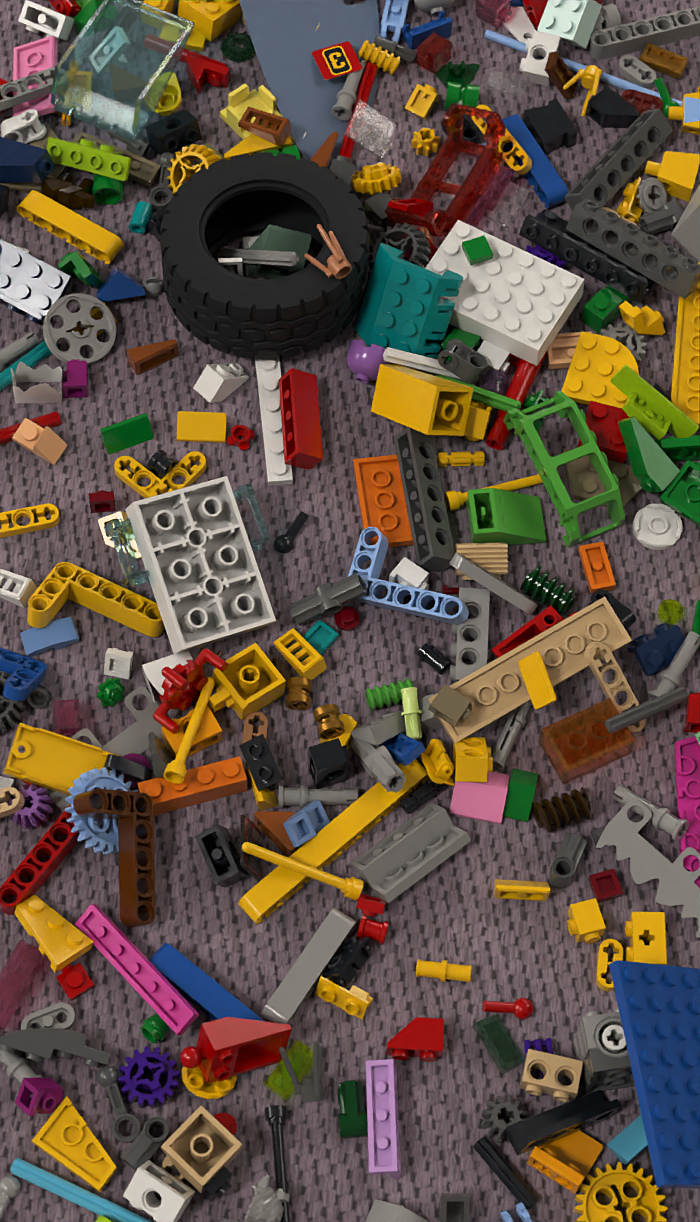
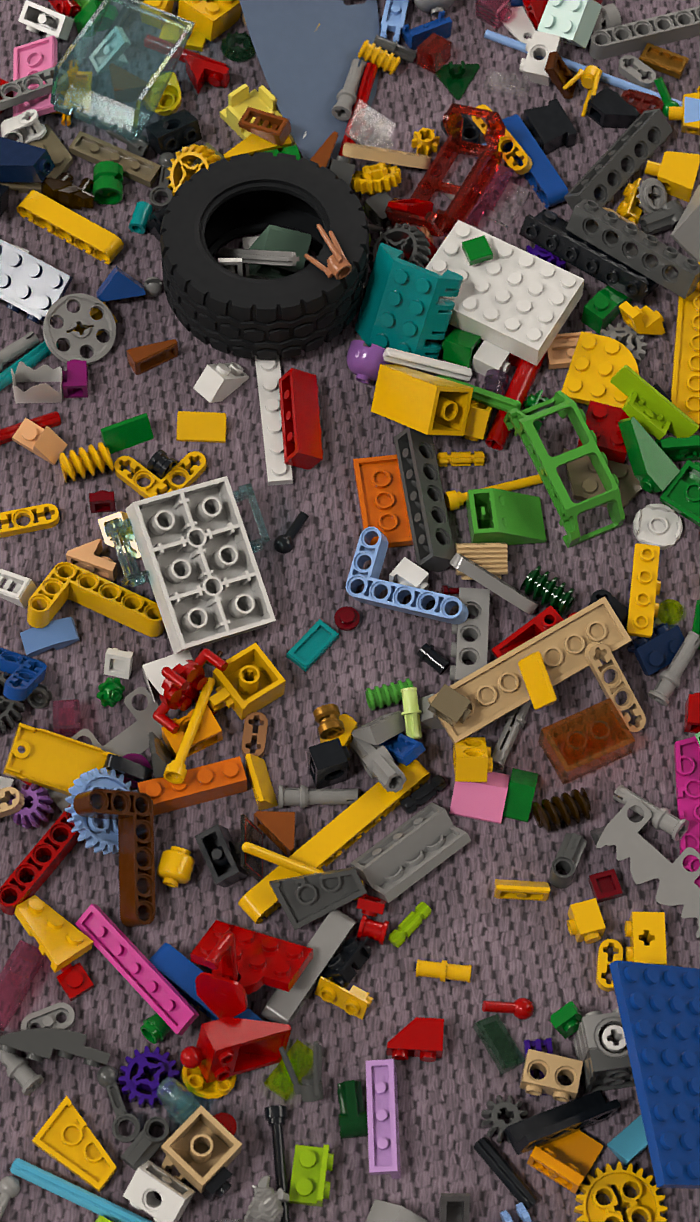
(45, 1097): magenta brick -> none
(77, 266): green bracket -> none
(85, 461): none -> yellow piece
(88, 558): none -> light nougat slope
(90, 158): lime bracket -> none
(175, 866): none -> yellow head
(177, 1100): none -> clear light blue piece
(236, 432): red plate -> none
(243, 964): none -> red plate
(261, 763): black hinge -> none
(298, 693): pearl gold wheel -> none
(306, 823): medium blue slope -> none
(308, 668): yellow slope -> none
(309, 1175): none -> lime bracket
(316, 894): none -> dark grey wing
(328, 599): dark grey piece -> none
(337, 60): sticker -> none
(386, 155): none -> tan beam
(409, 924): none -> lime axle
(422, 101): yellow bracket -> none
(438, 763): yellow hinge -> none
(461, 95): green wheel -> none
(464, 363): dark grey piece -> none
(566, 1019): none -> green bracket
(596, 567): orange plate -> none
(643, 591): none -> yellow bracket
(646, 710): dark grey axle -> none

